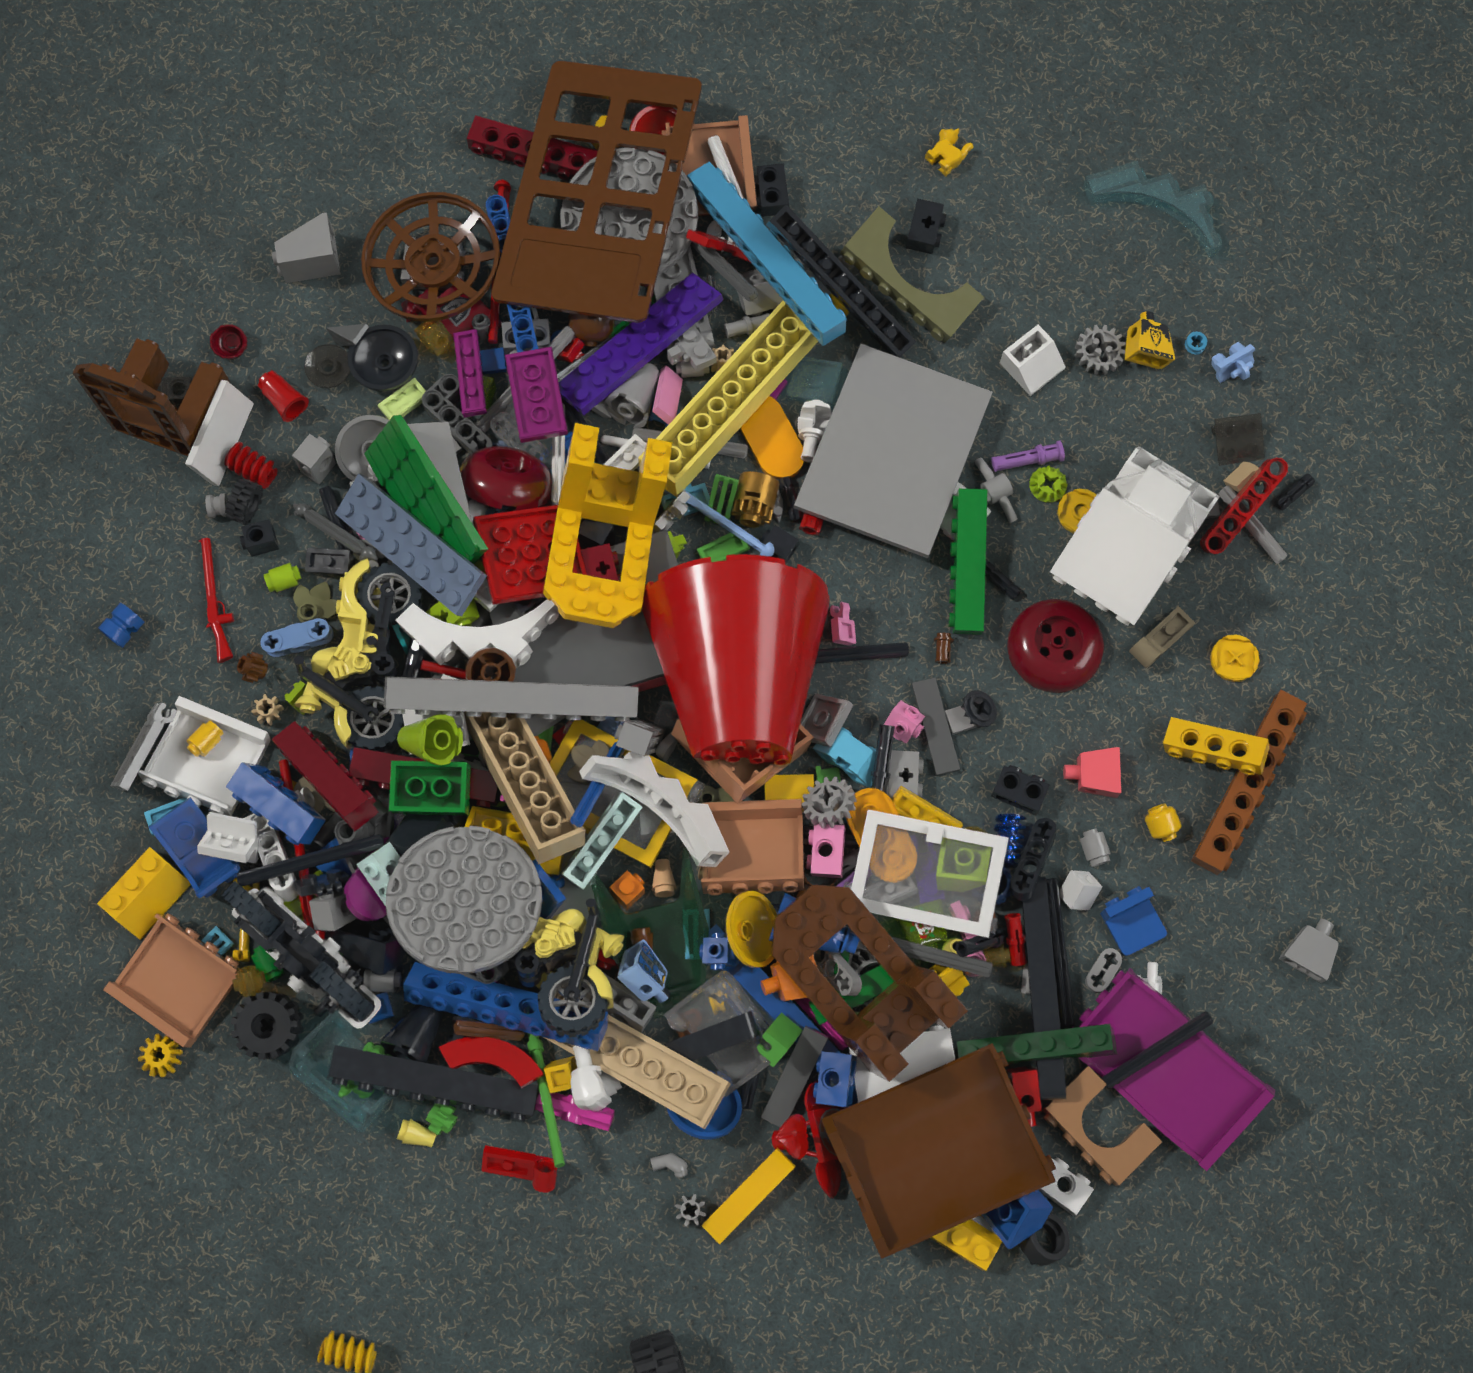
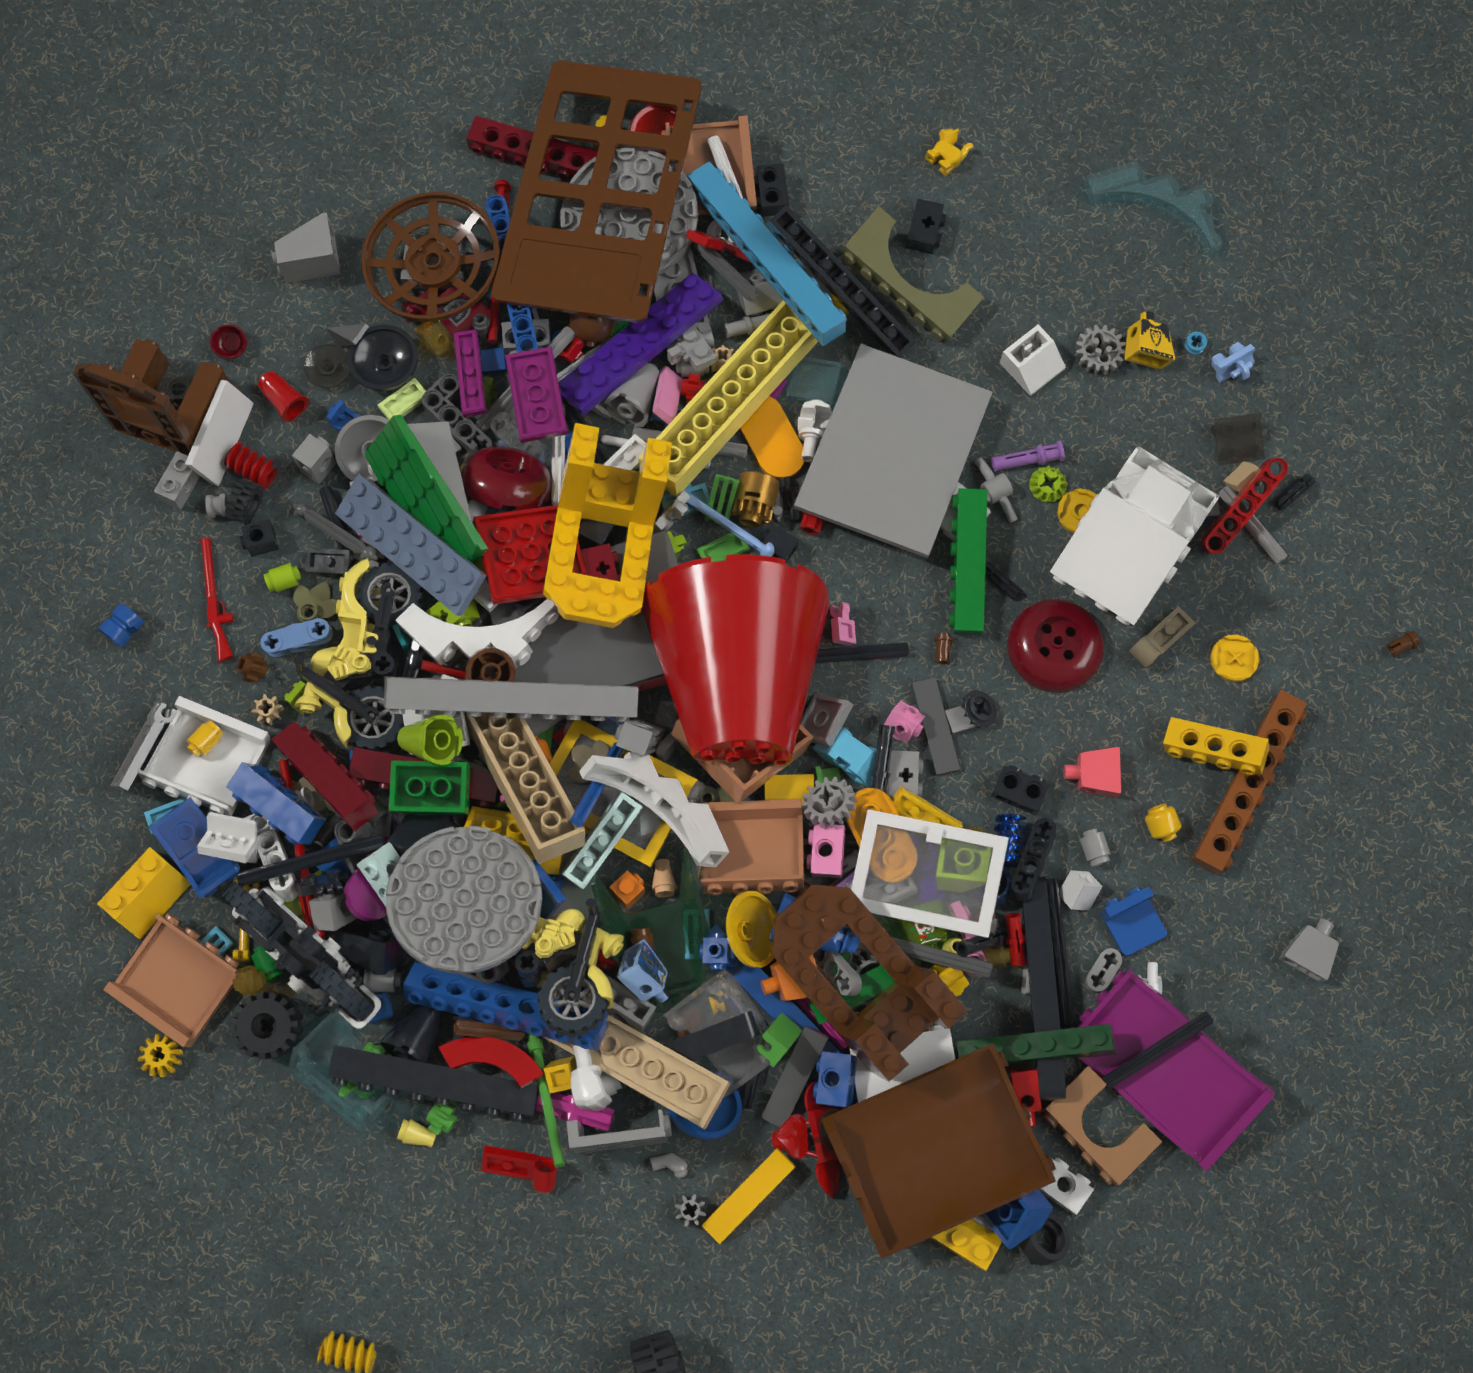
(176, 482): none -> light grey brick
(340, 415): none -> blue bracket
(583, 1144): none -> light grey panel
(691, 386): none -> red gear
(1404, 643): none -> reddish brown pin

